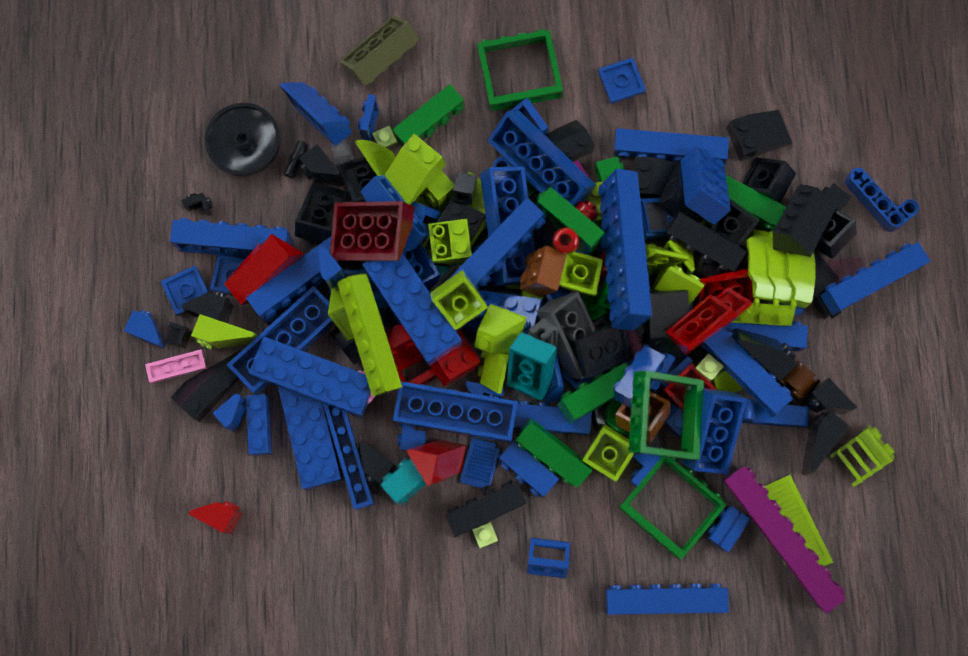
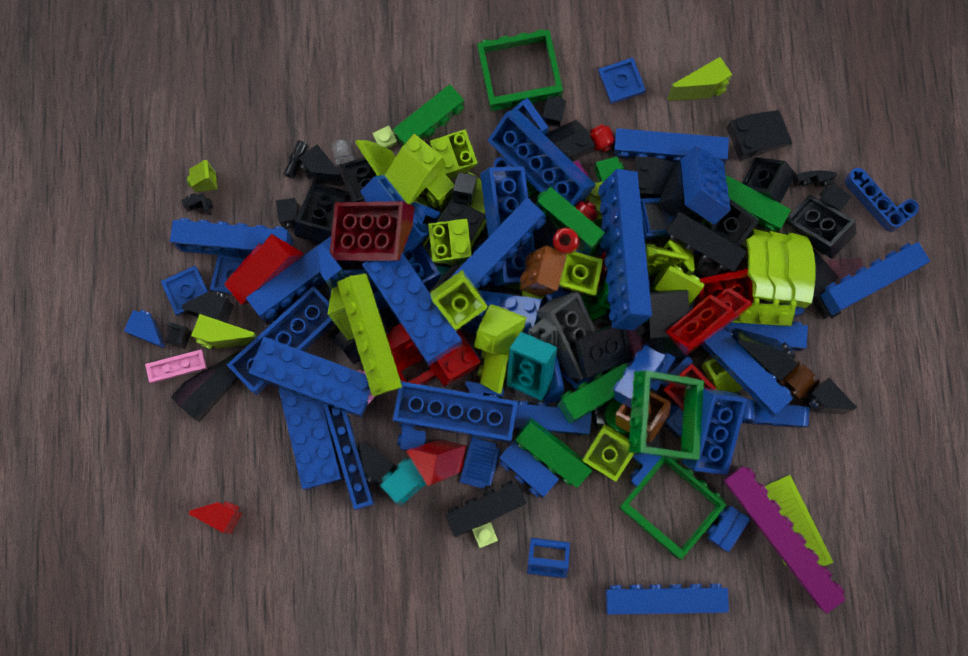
(202, 177): none -> lime slope
(231, 412): blue tile -> none
(242, 139): black dish -> none
(259, 425): blue brick -> none
(287, 212): none -> black brick
(317, 111): blue slope -> none
(369, 119): blue plate -> none
(379, 50): olive slope -> none
(456, 152): none -> lime slope
(554, 111): none -> black brick
(602, 138): none -> red head
(702, 83): none -> lime slope
(709, 367): yellowish green plate -> none
(803, 221): black slope -> none
(818, 177): none -> black slope
(821, 439): black slope -> none
(875, 448): lime plate -> none

